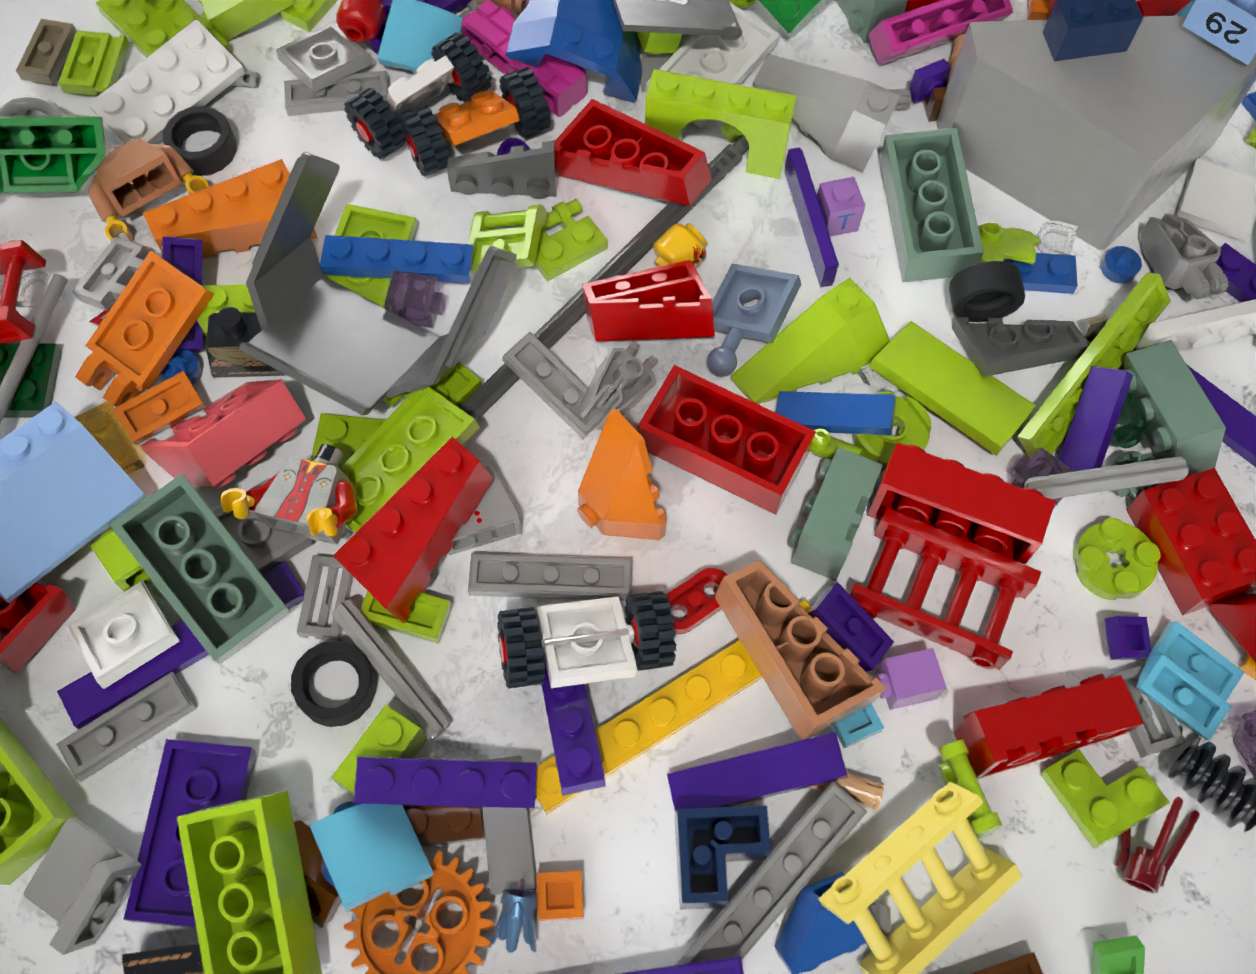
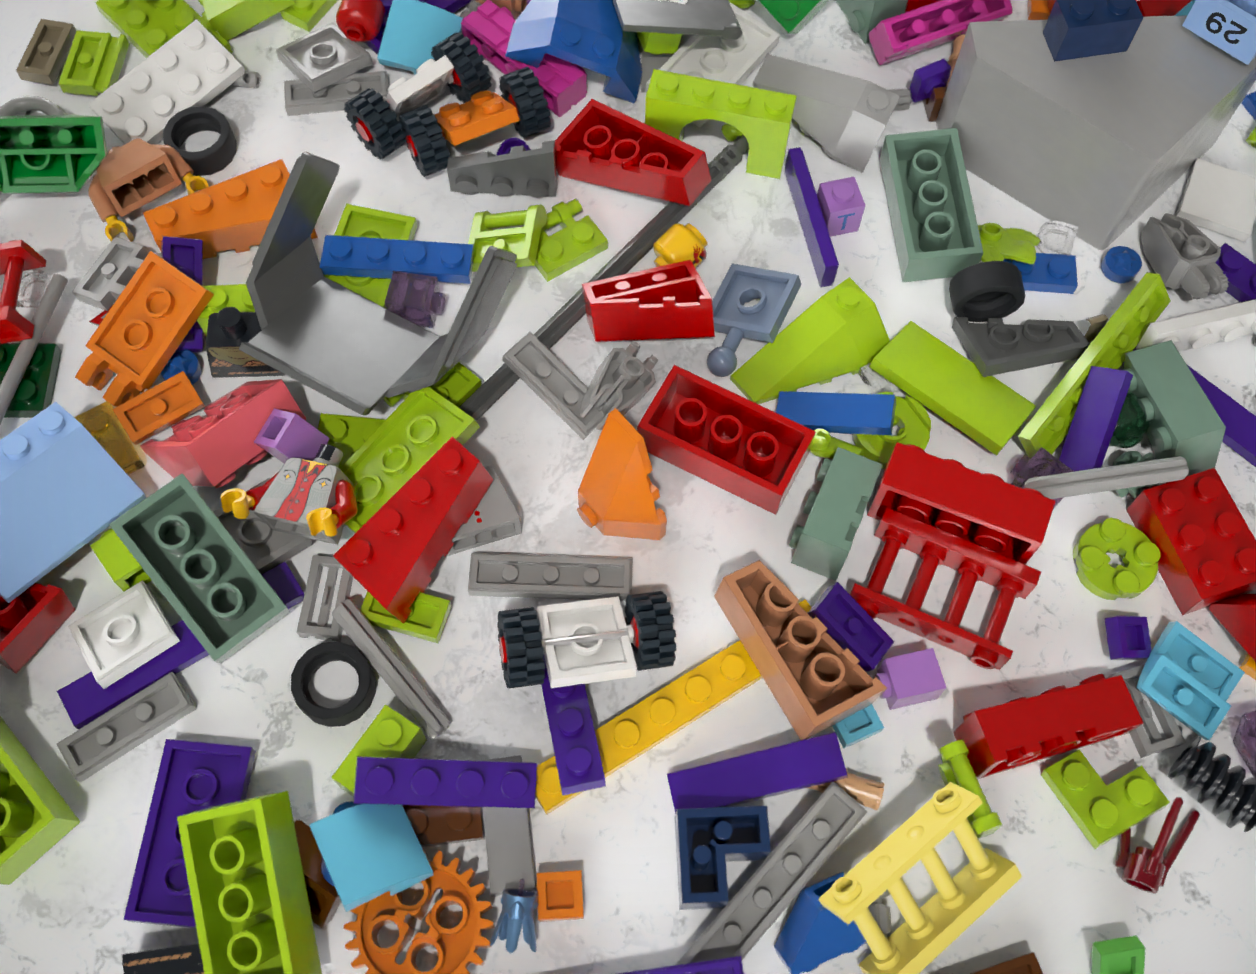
(80, 884): light grey bracket -> none
(290, 436): none -> medium lavender brick
(692, 600): red plate -> none

